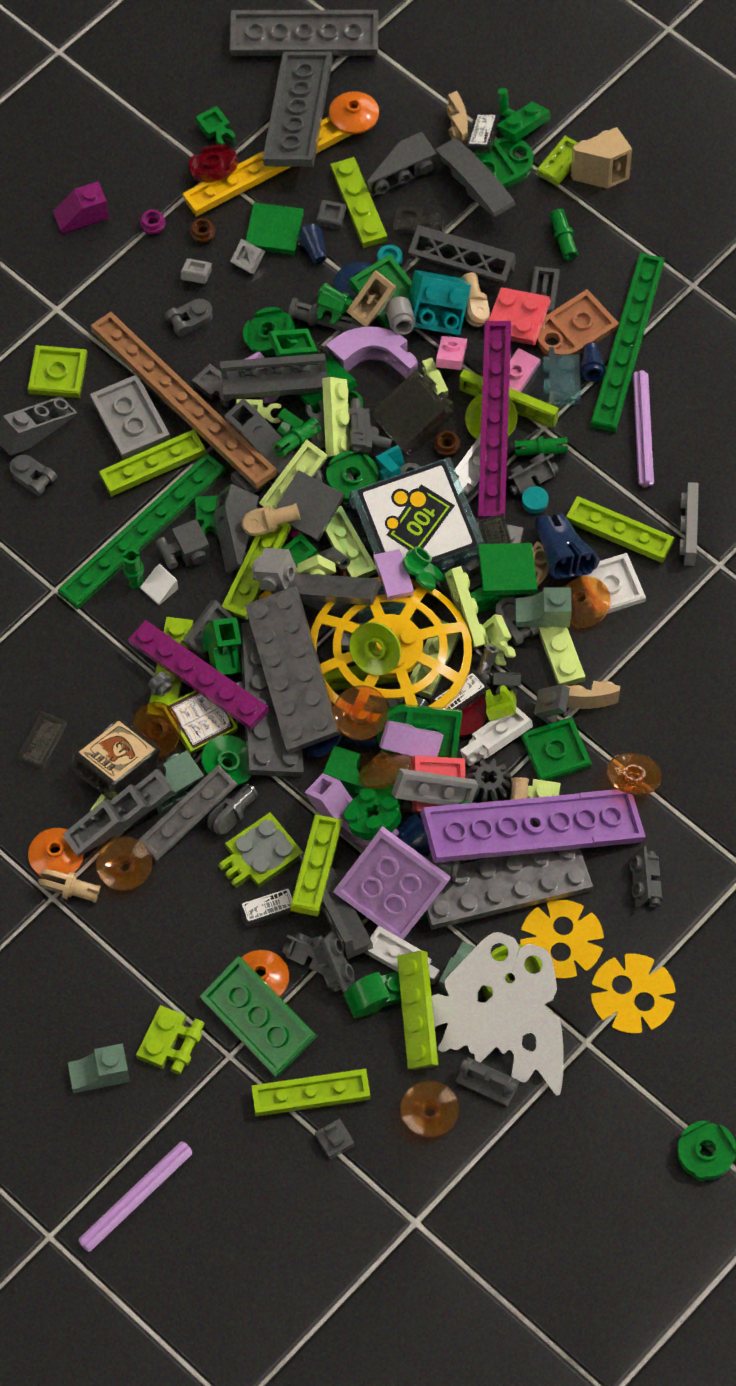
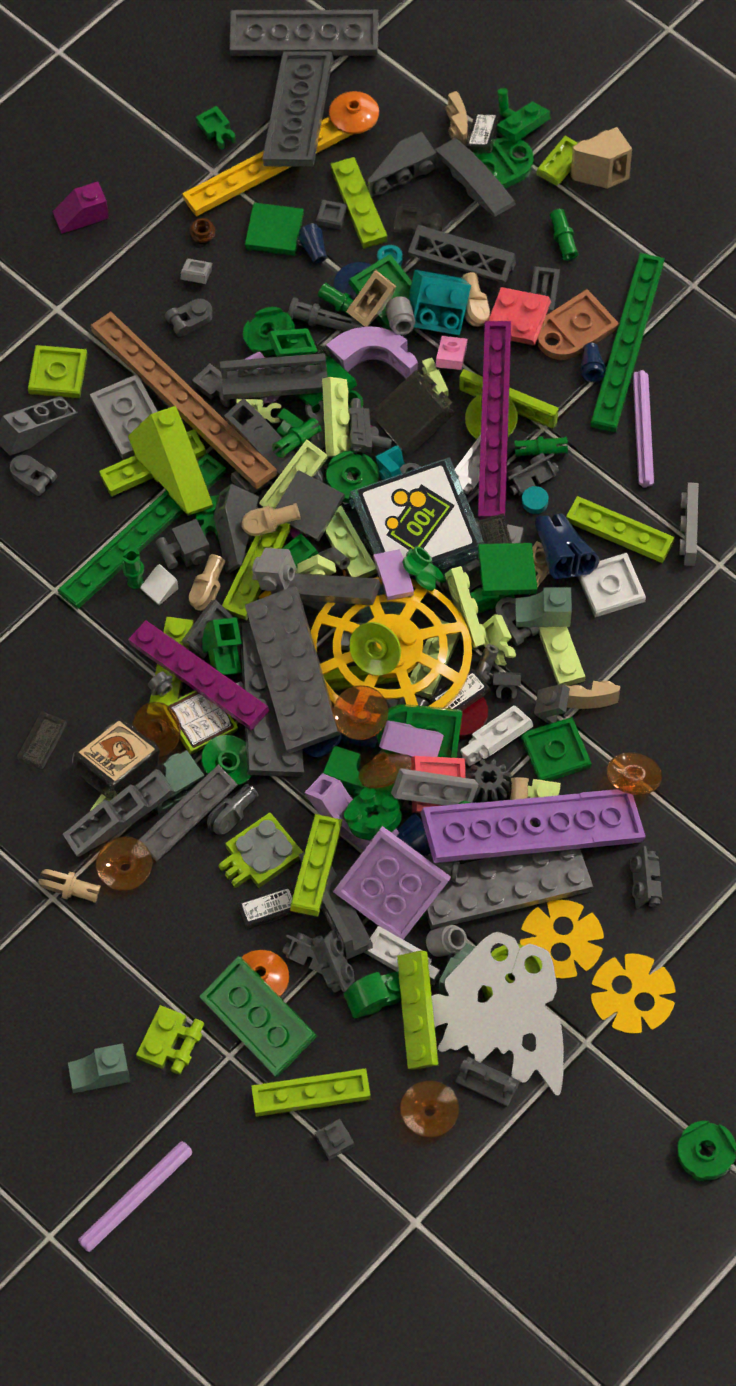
(41, 857): orange dish -> none
(152, 216): magenta plate -> none
(167, 453): none -> lime wedge
(206, 584): none -> tan arm
(213, 163): dark red tile -> none
(247, 256): light grey tile -> none
(332, 305): green tile -> none
(446, 940): none -> light grey brick
(447, 437): reddish brown plate -> none
(501, 704): lime tile -> none
(522, 369): bright pink plate -> none
(563, 377): clear light blue bracket -> none
(594, 606): clear orange dish -> none

